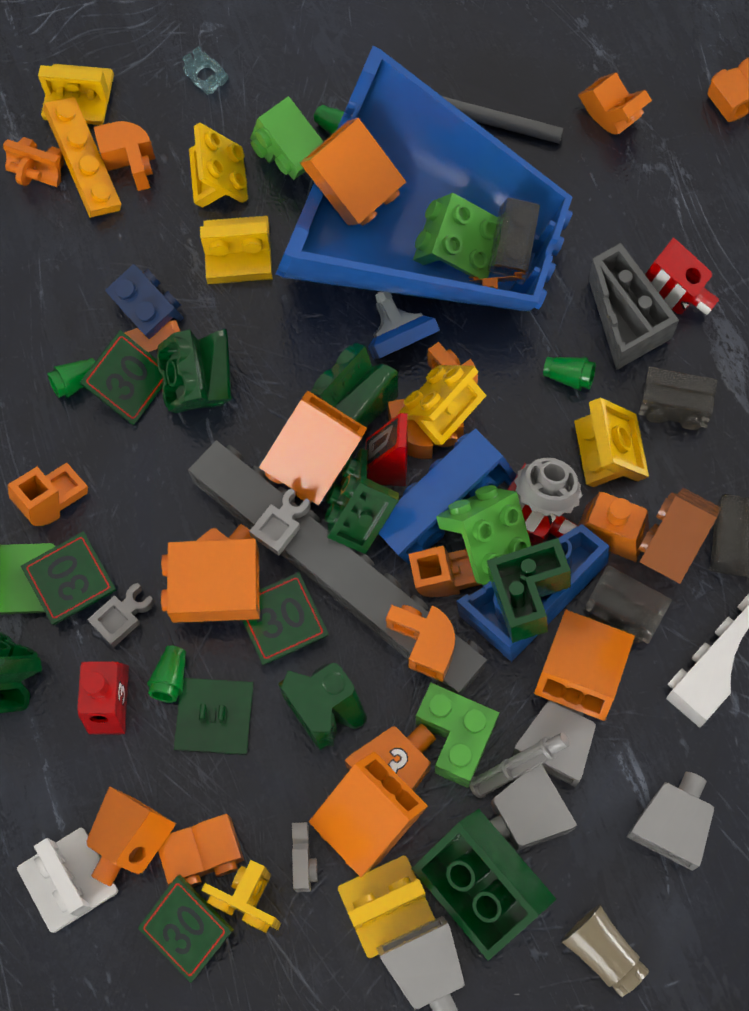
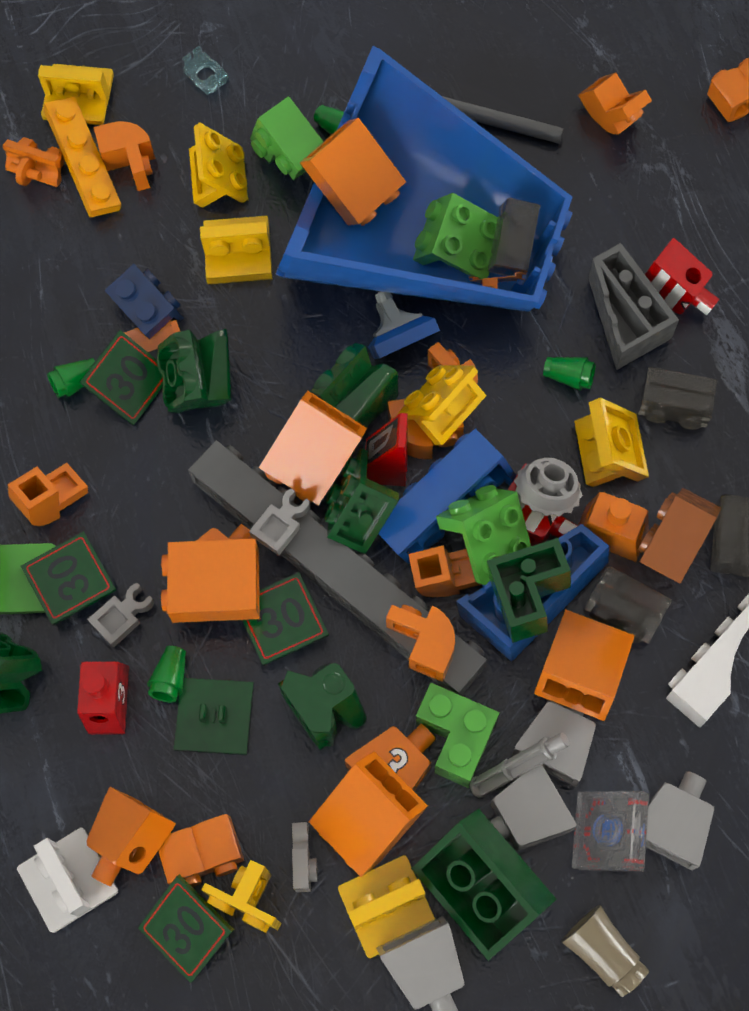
(610, 831): none -> clear tile

